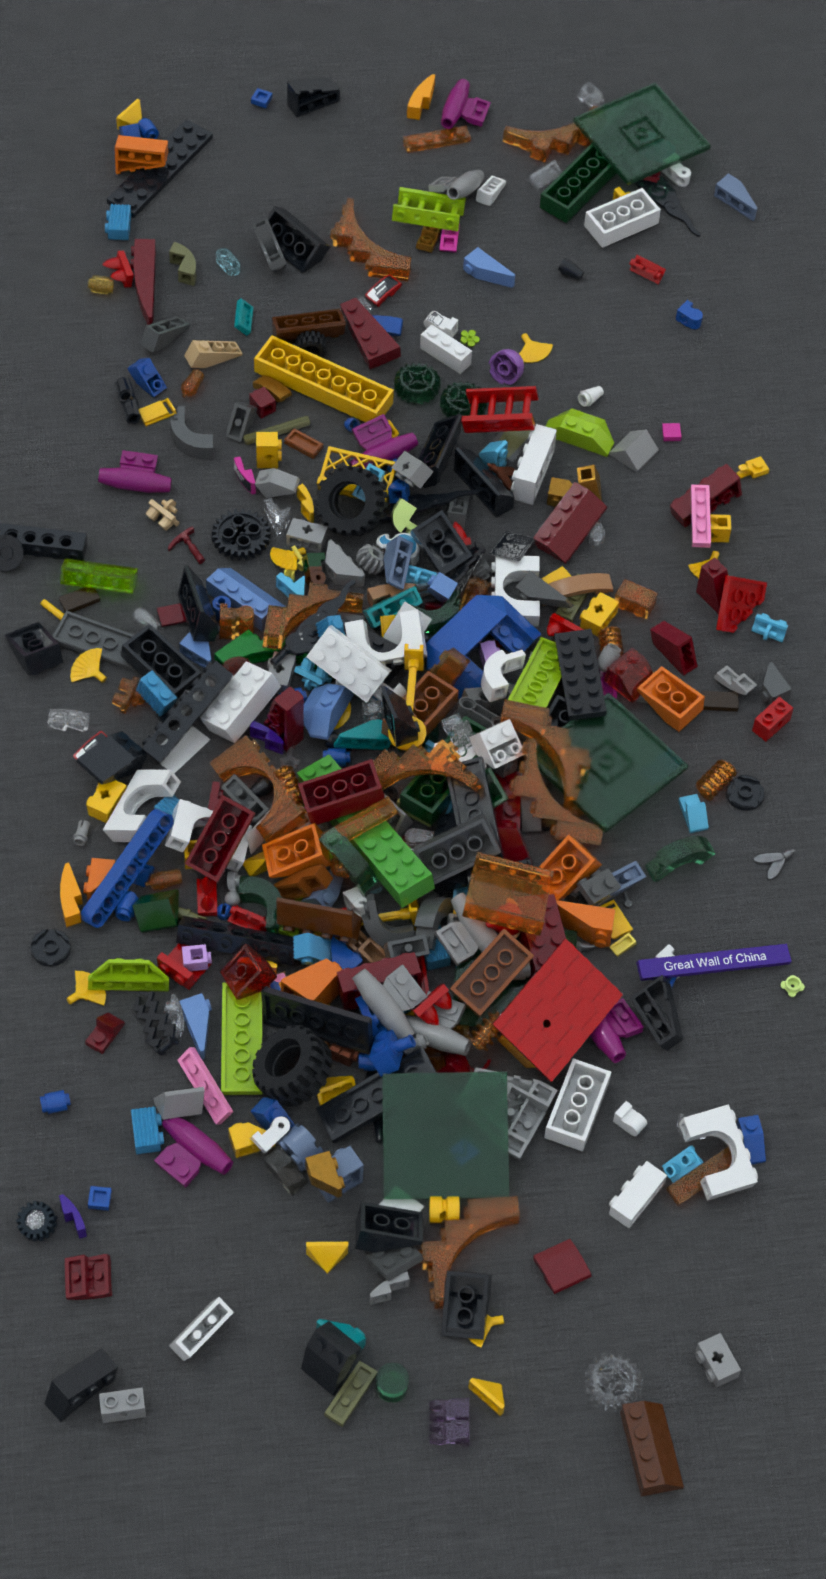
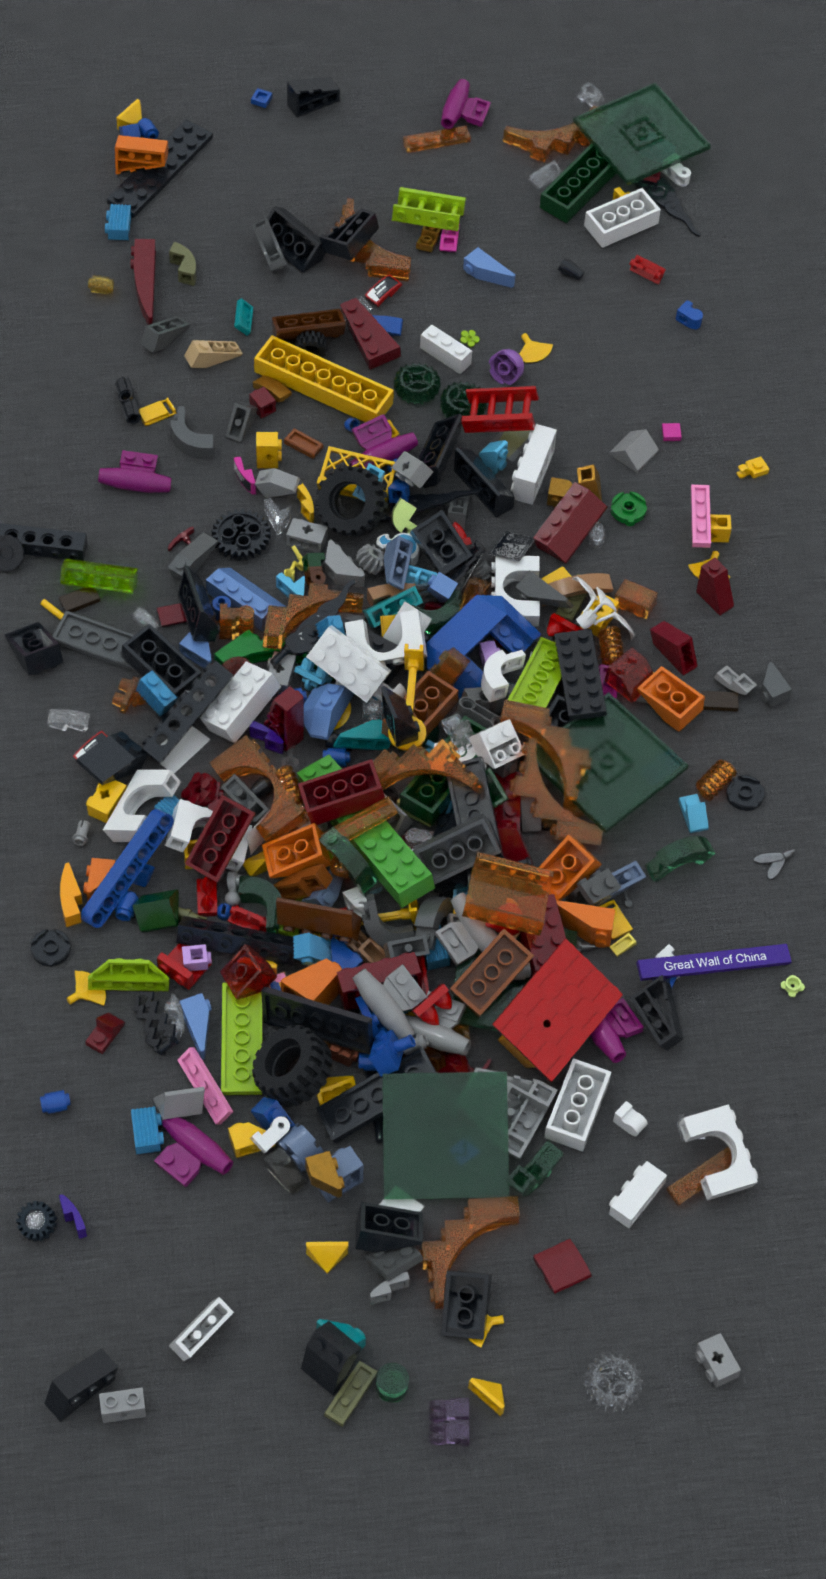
(87, 666): yellow hand -> none
(88, 1277): dark red slope -> none
(99, 1198): blue plate -> none
(124, 272): red tile -> none
(147, 376): blue slope -> none
(164, 879): clear orange piece -> none
(165, 511): tan hips -> none
(191, 384): clear orange piece -> none
(193, 555): none -> dark grey slope
(203, 783): none -> dark red plate
(230, 260): clear light blue beam -> none
(280, 428): olive axle -> none
(285, 558): yellow hand -> none
(351, 236): none -> black wedge
(421, 98): light orange slope -> none
(443, 1209): yellow wheel -> none
(447, 325): white leg -> none
(460, 186): light grey plate -> none
(485, 1032): clear orange piece -> none
(488, 191): white slope -> none
(503, 474): copper piece -> none
(530, 1177): none -> clear green arch
(582, 431): lime wedge -> none
(589, 396): white cone -> none
(589, 617): none -> white plant
(608, 655): light grey brick -> none
(627, 516): none -> green plate
(651, 1447): reddish brown slope -> none
(682, 1164): medium azure hips -> none
(722, 484): dark red wedge -> none
(735, 195): sand blue slope -> none
(738, 601): red plate -> none
(753, 1137): blue slope -> none
(769, 628): medium azure hips -> none
(772, 719): red brick -> none

